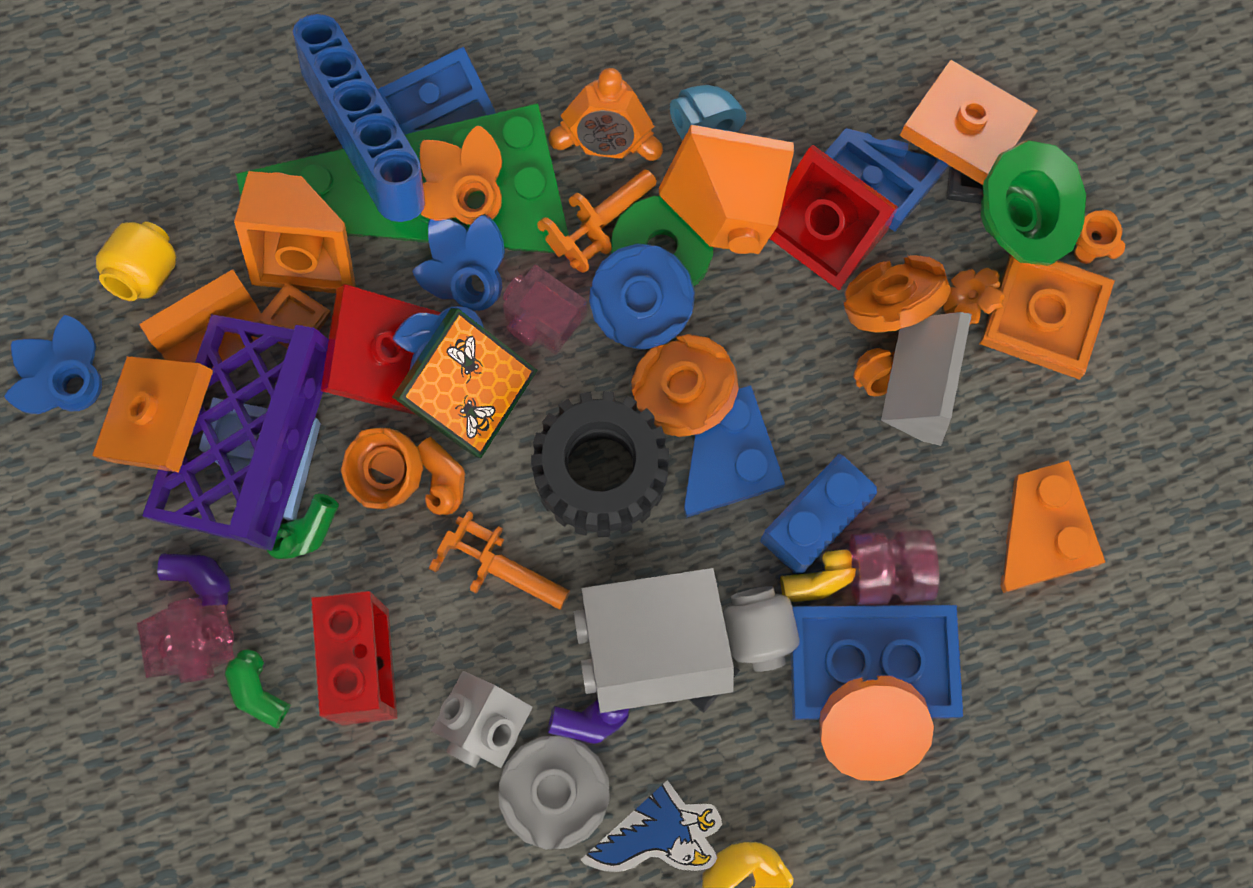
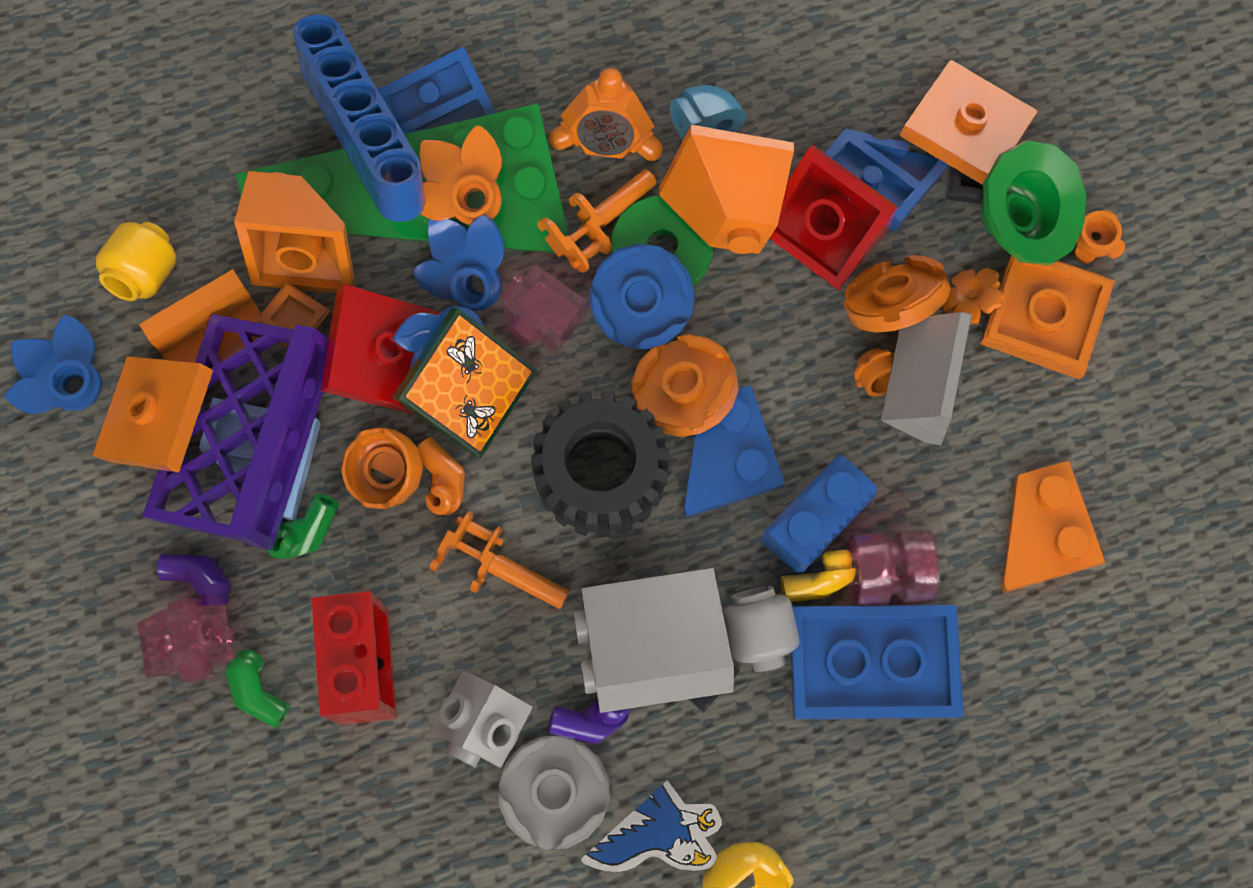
(875, 728): orange tile -> none

